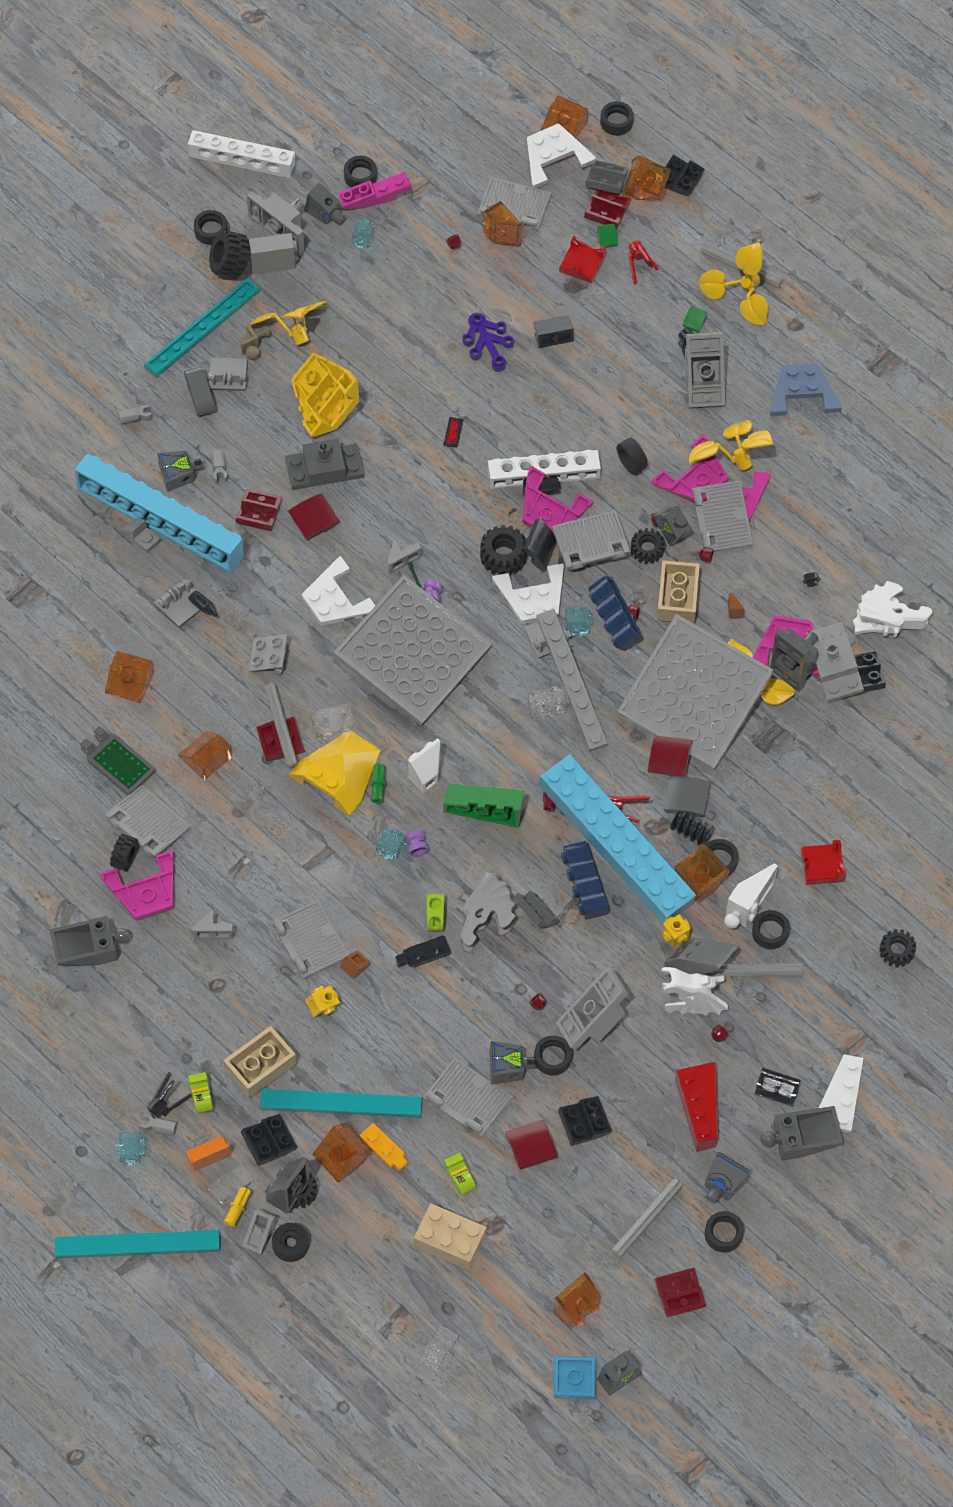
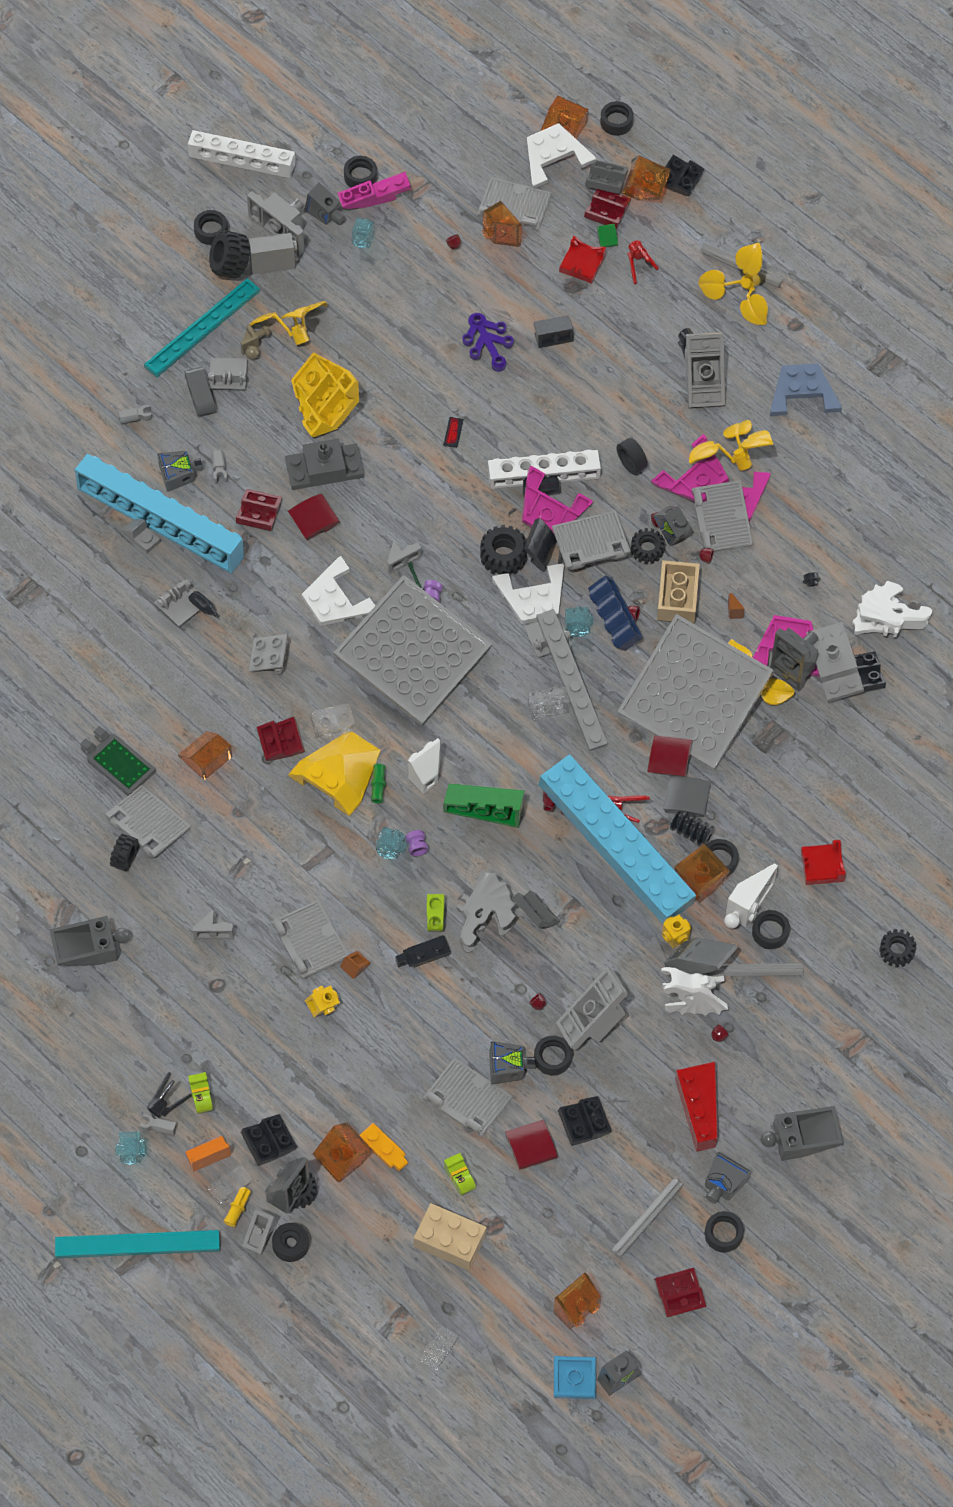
(129, 676): clear orange slope -> none
(146, 895): dark pink wing -> none
(259, 1062): tan brick -> none
(281, 725): light grey axle -> none
(340, 1103): teal tile -> none
(585, 880): dark blue brick -> none
(695, 318): green slope -> none
(777, 1087): black hinge -> none
(844, 1090): white wing -> none

